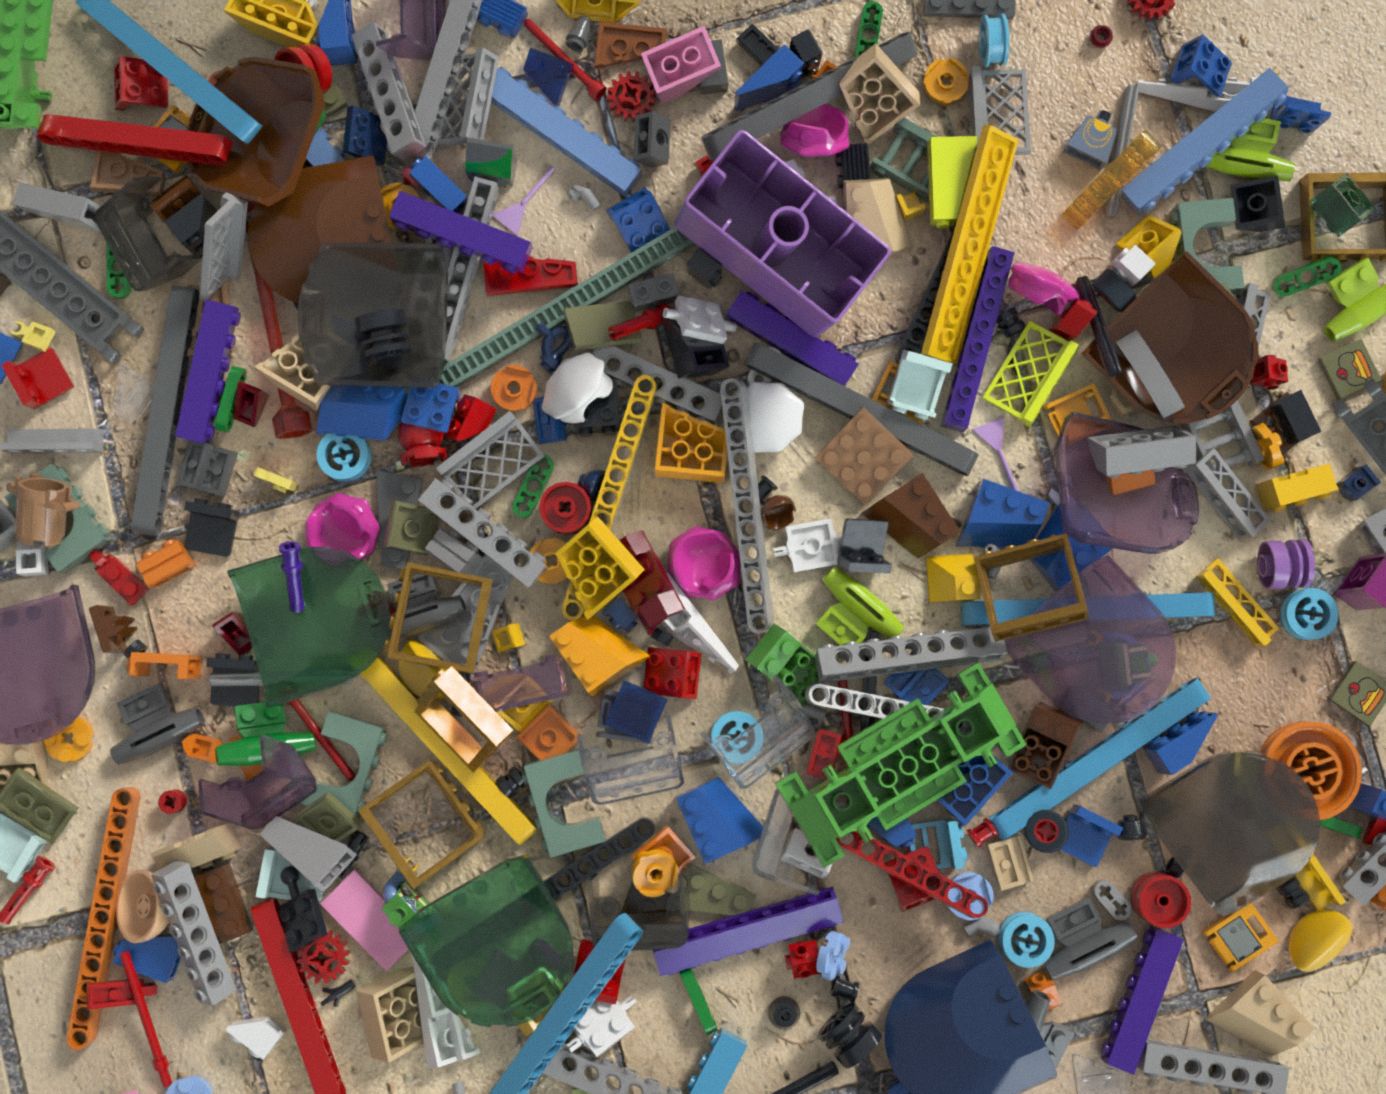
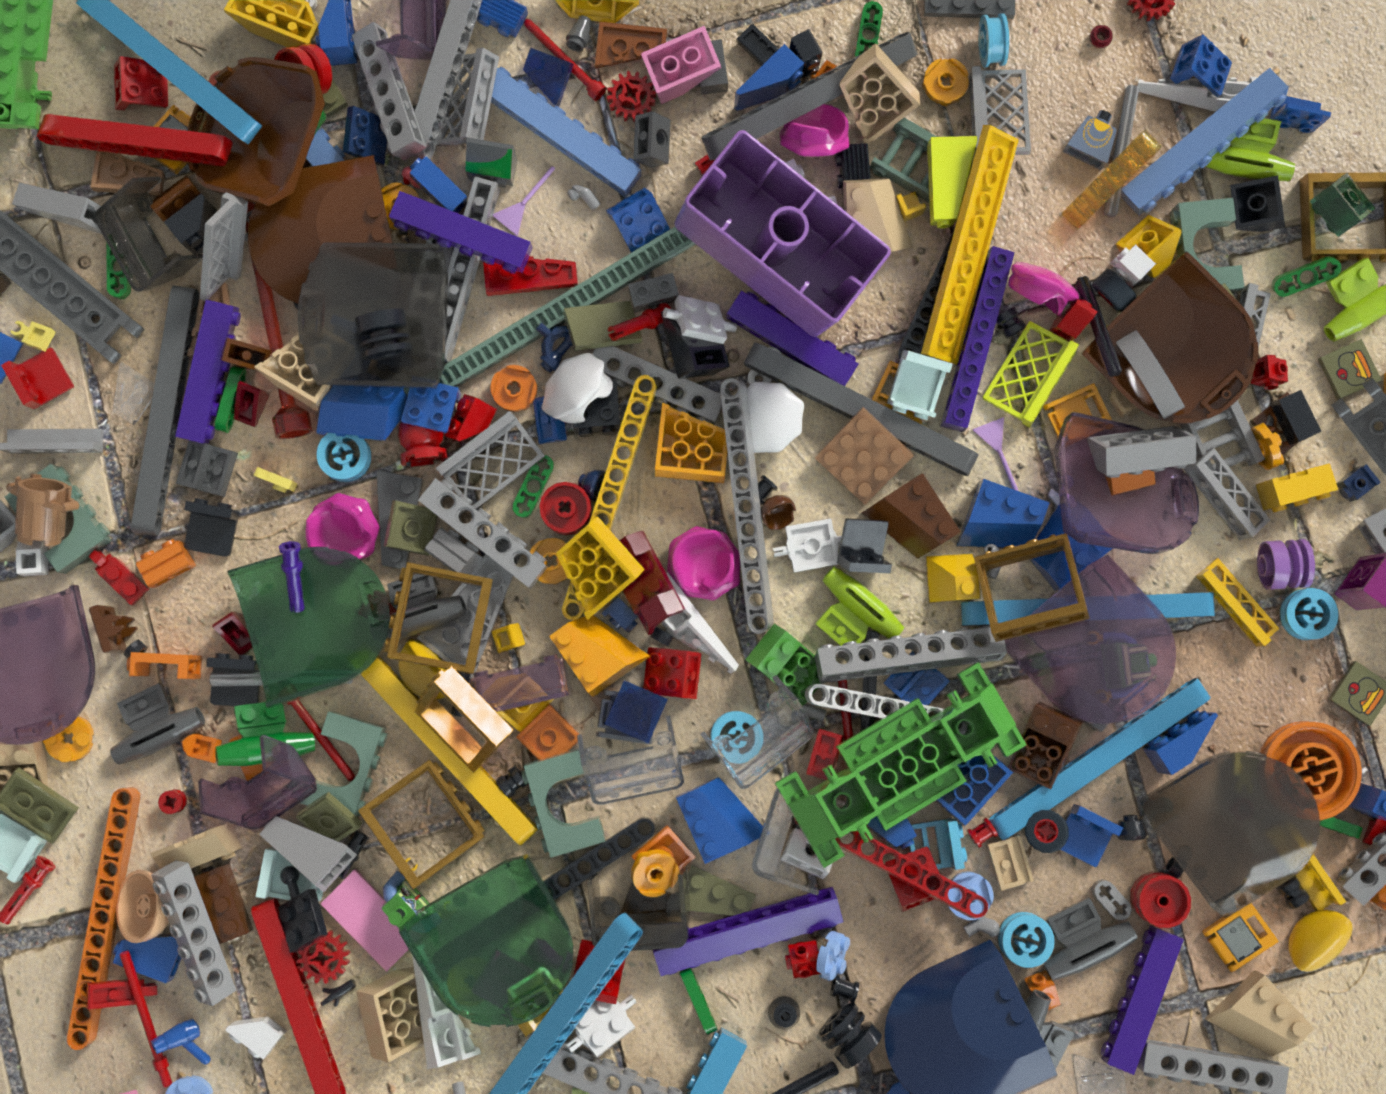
(181, 1035): none -> blue piece
(243, 354): none -> reddish brown slope
(705, 268): black brick -> none

